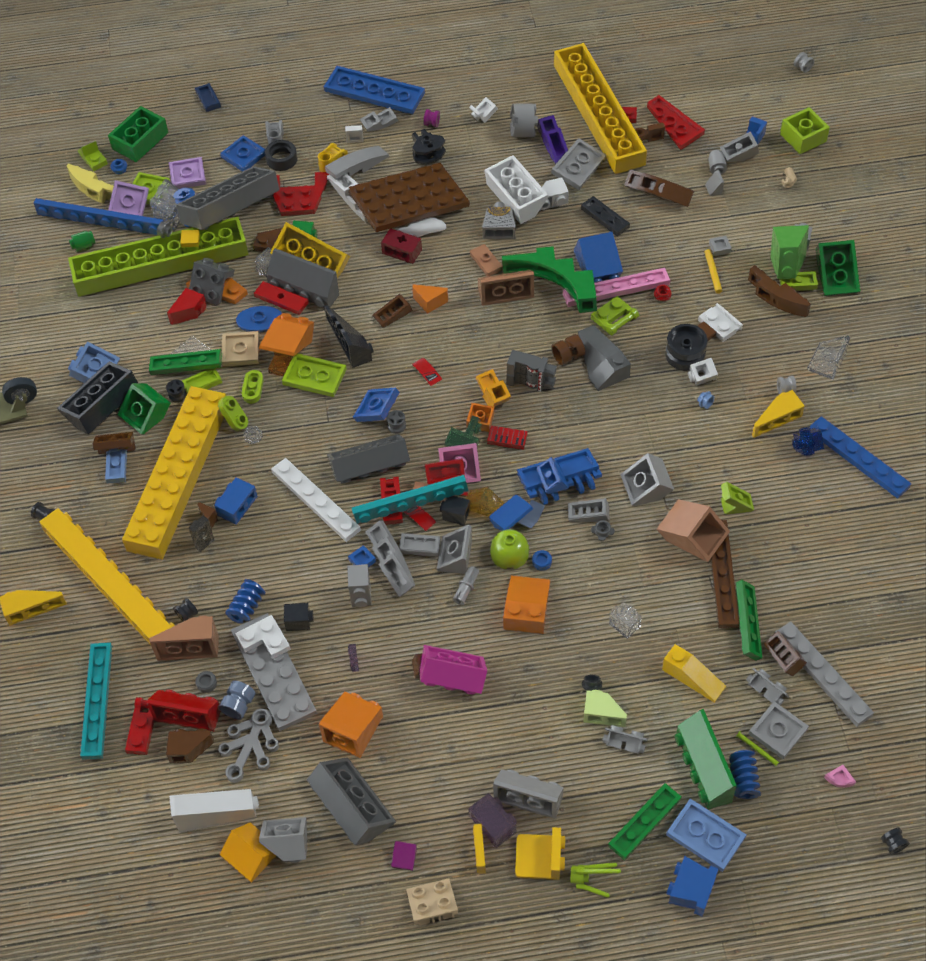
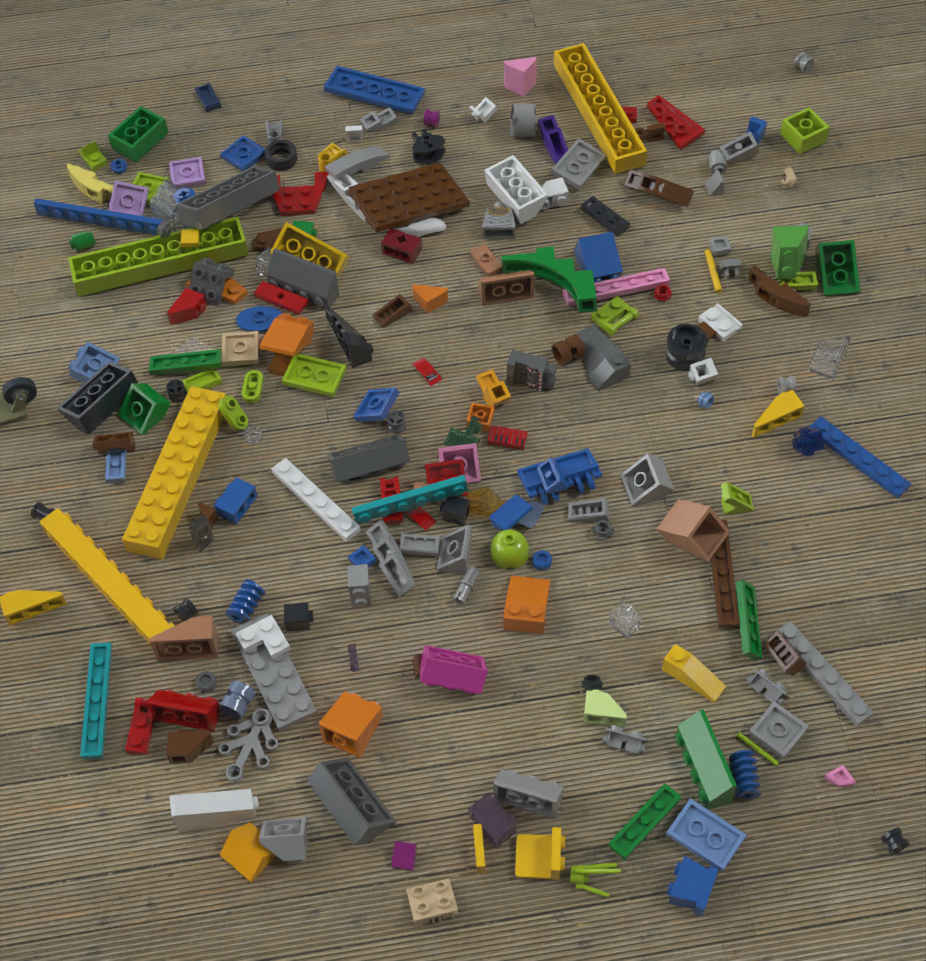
(520, 75): none -> bright pink slope
(730, 264): none -> light grey tile

